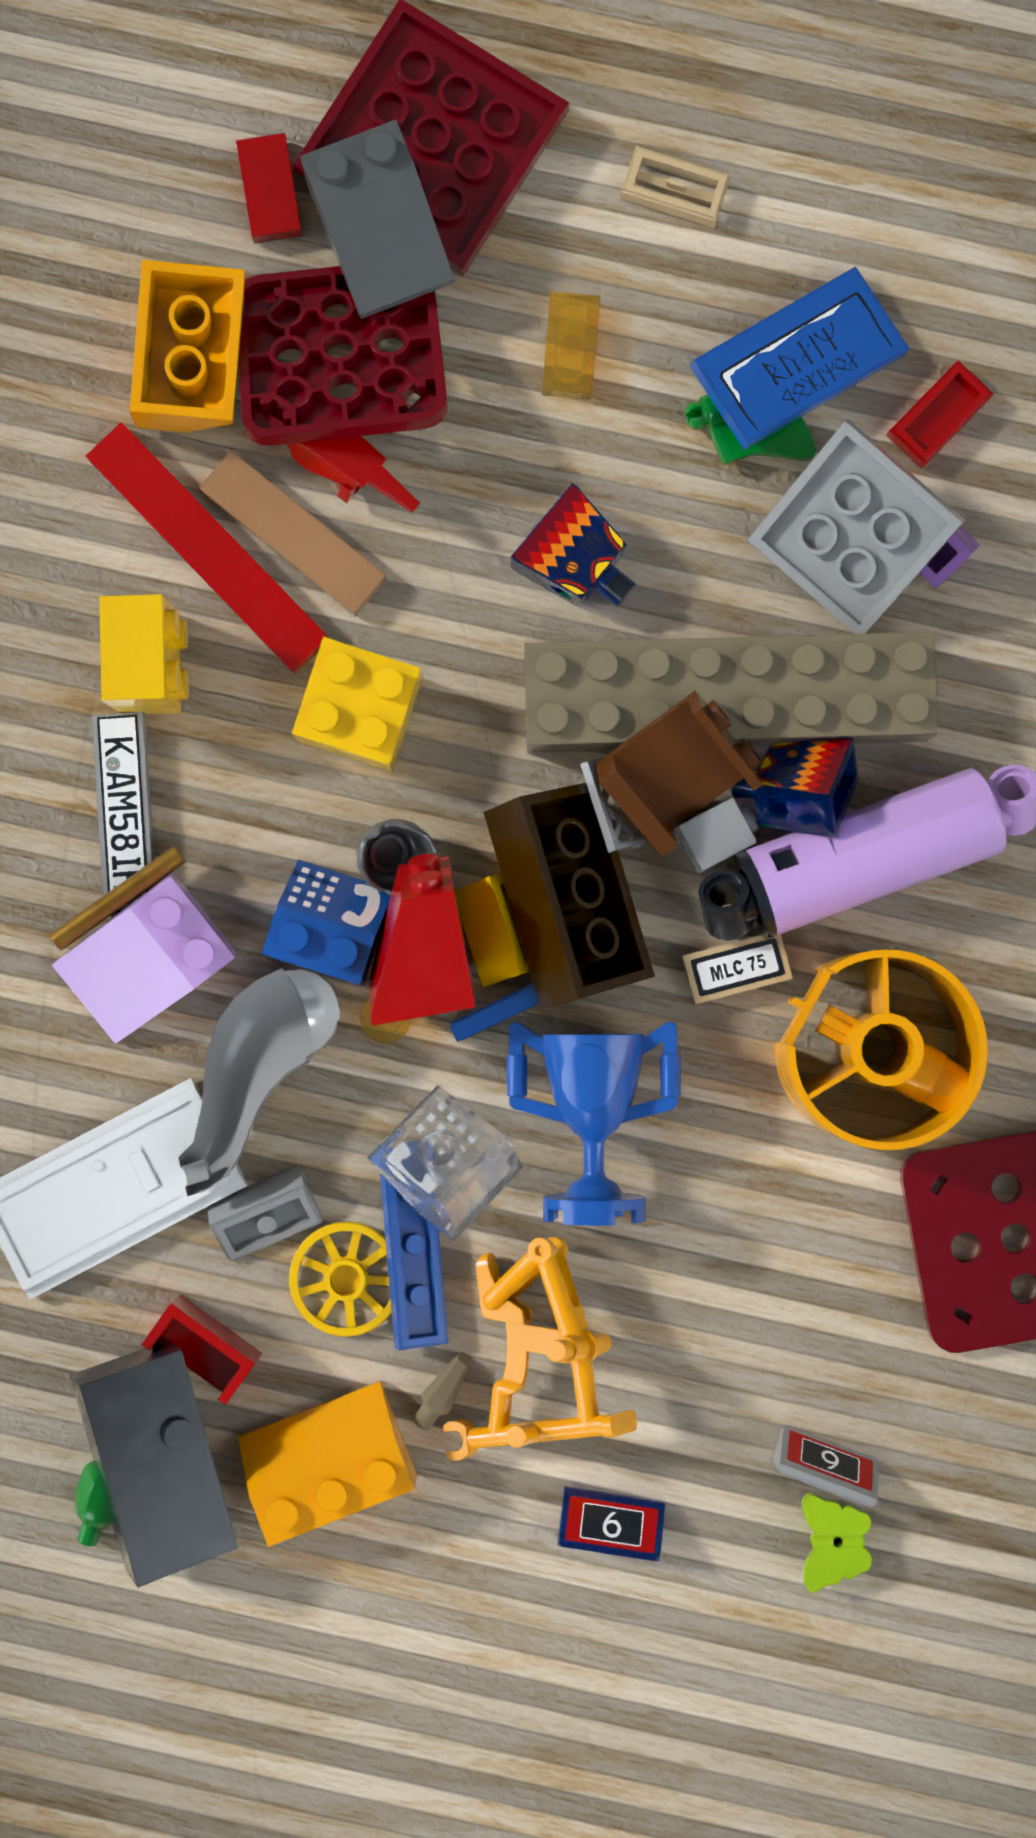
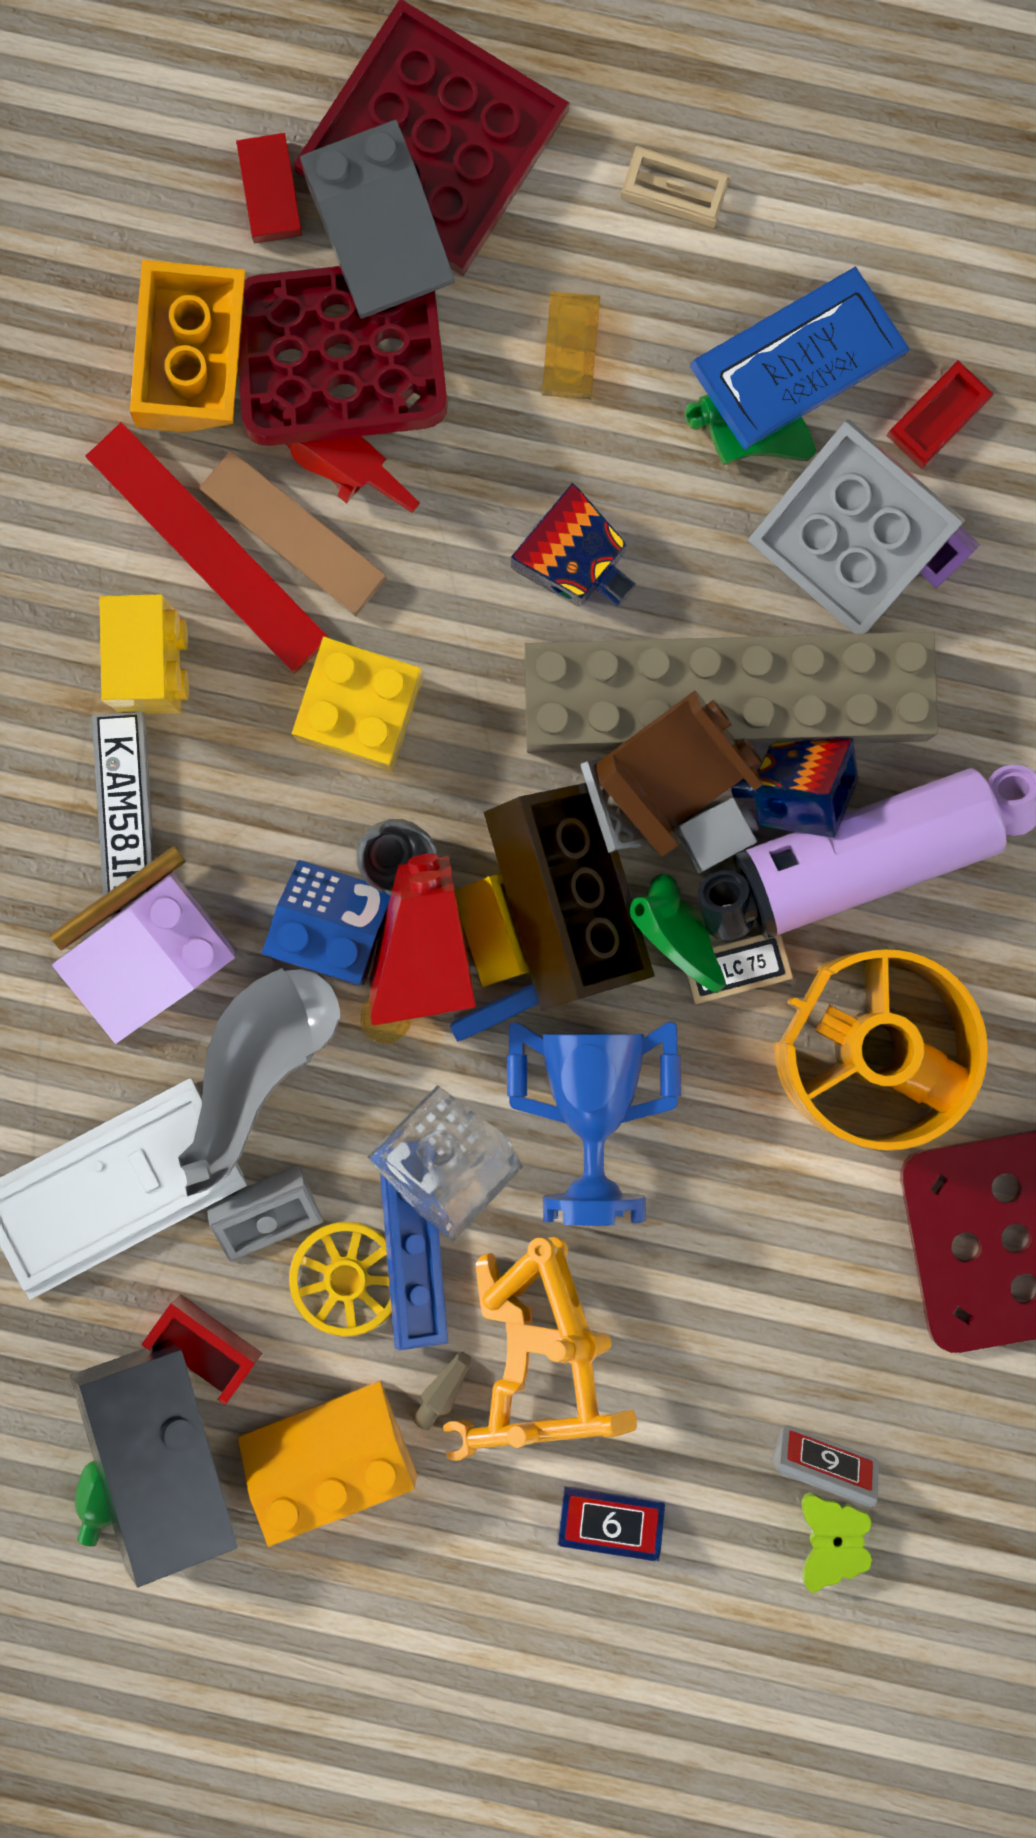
(678, 931): none -> green arm

